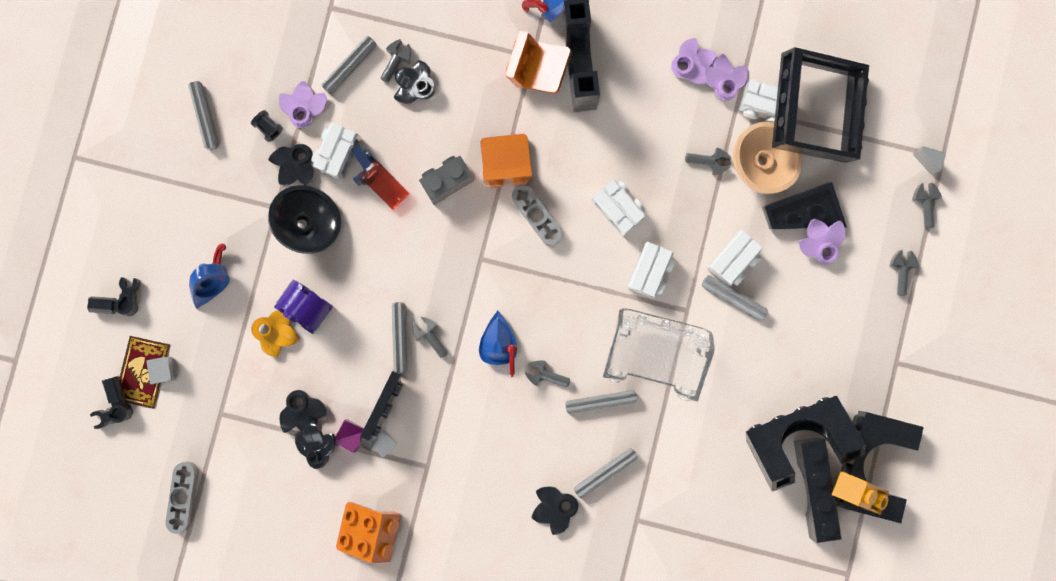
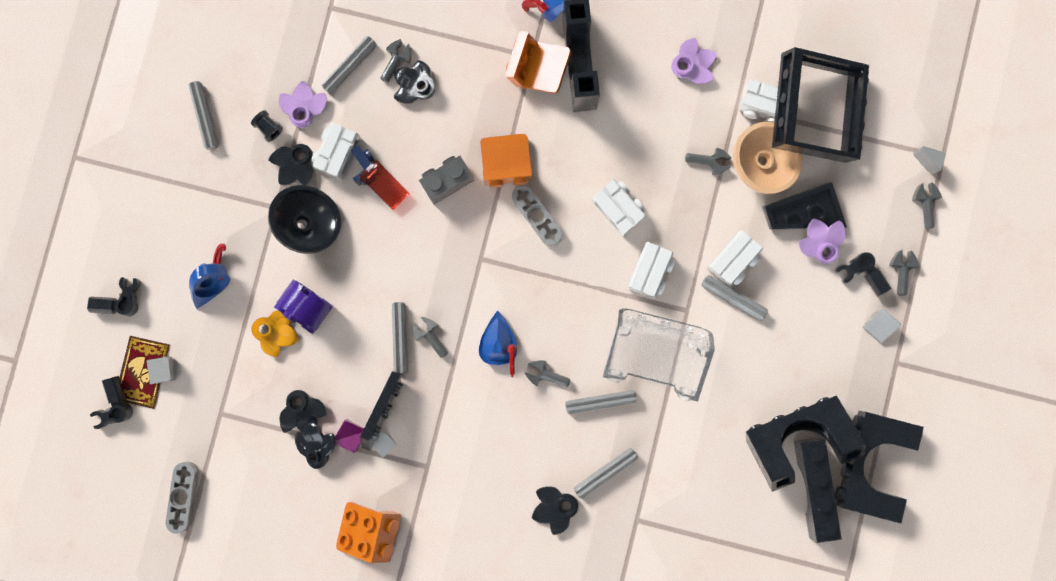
(724, 75): lavender plate -> none
(861, 493): light orange slope -> none
(865, 263): none -> black bar
(881, 325): none -> light grey slope

